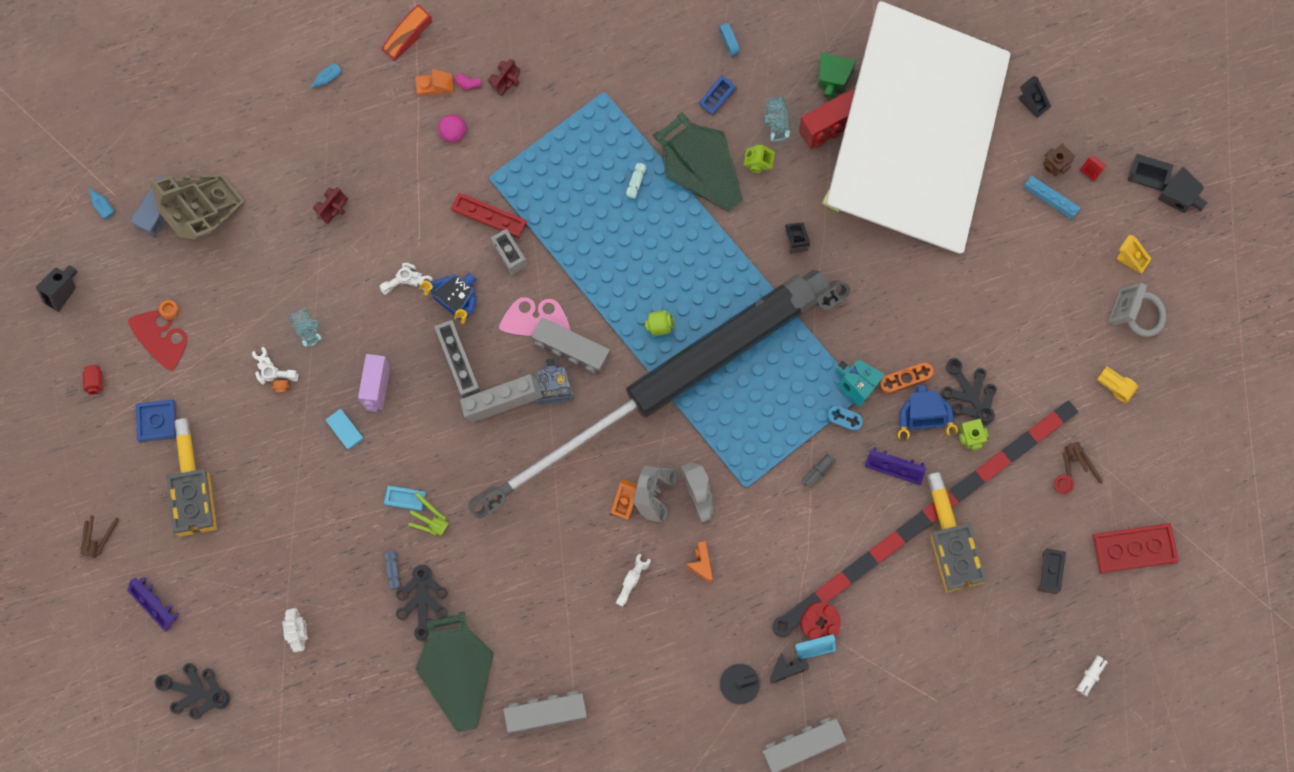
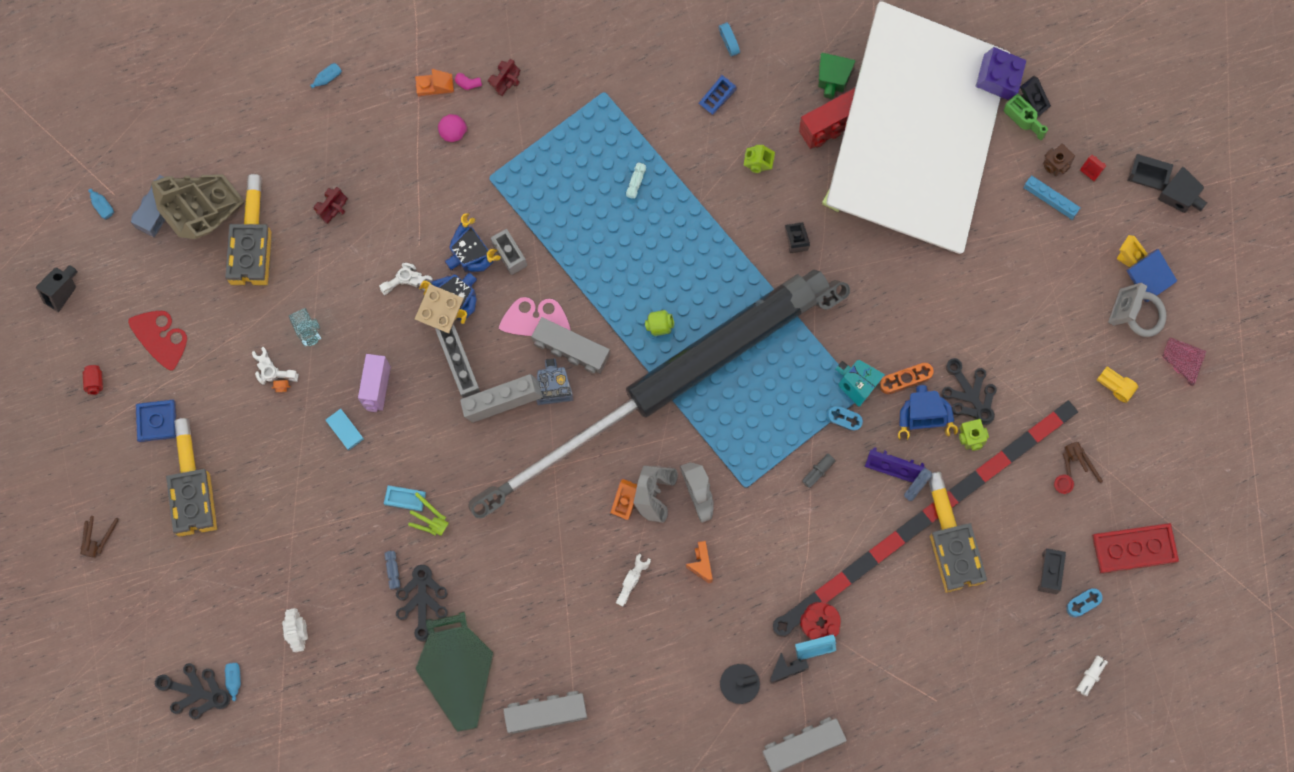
(151, 603): dark purple plate -> none
(168, 309): orange tile -> none
(232, 679): none -> dark azure piece
(249, 242): none -> dark grey piece
(407, 32): slope -> none
(439, 308): none -> tan hinge
(469, 249): none -> torso
(488, 215): red plate -> none
(700, 162): clear green windscreen -> none
(777, 119): clear light blue brick -> none
(918, 484): none -> sand blue axle
(1001, 73): none -> dark purple brick
(1025, 116): none -> bright green piece
(1086, 606): none -> dark azure beam
(1152, 272): none -> blue tile
(1184, 358): none -> clear pink wing

